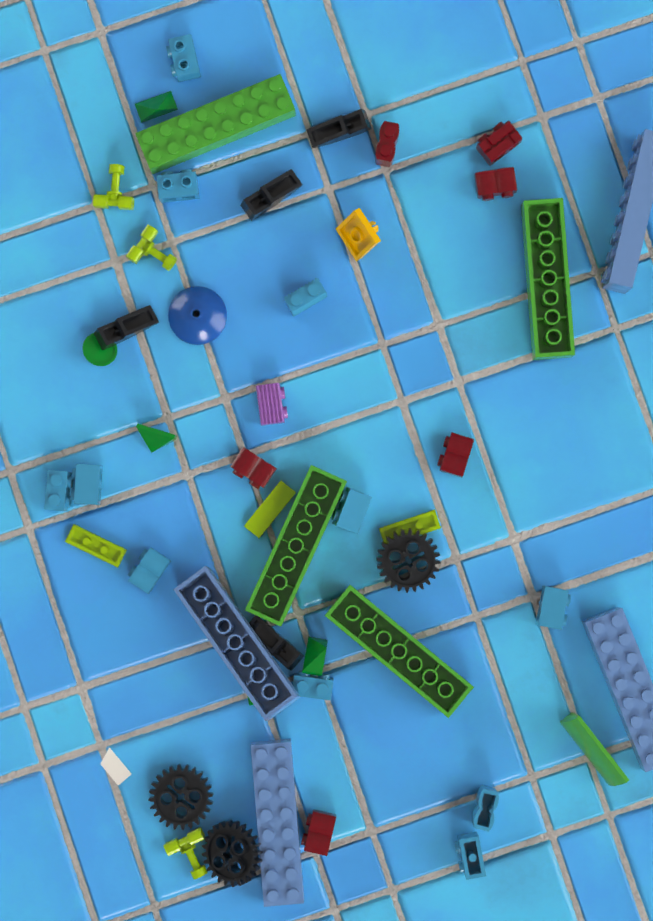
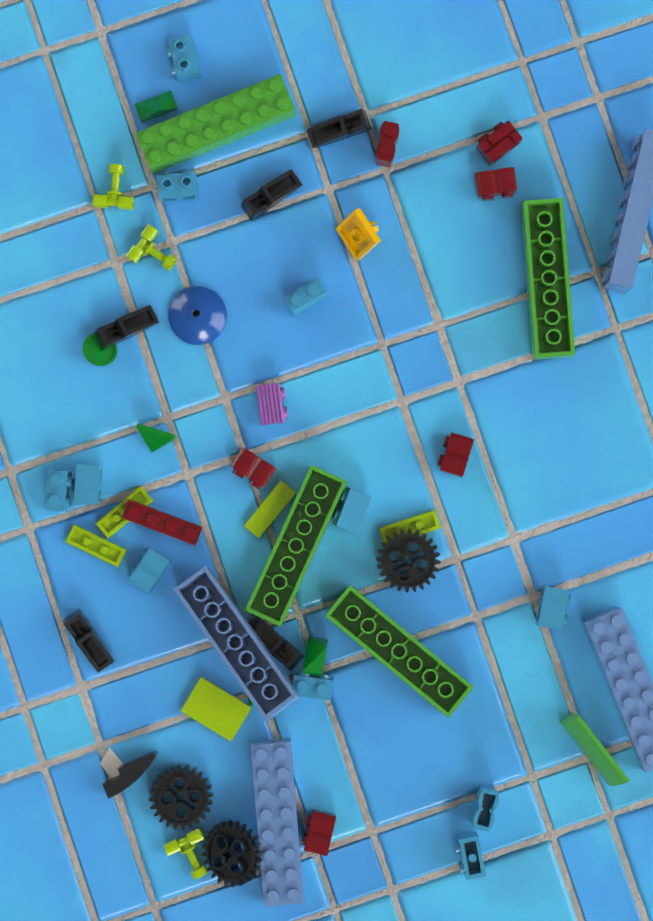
(88, 640): none -> black slope
(112, 520): none -> lime tile
(128, 775): none -> black slope
(161, 522): none -> dark red plate
(216, 709): none -> lime tile

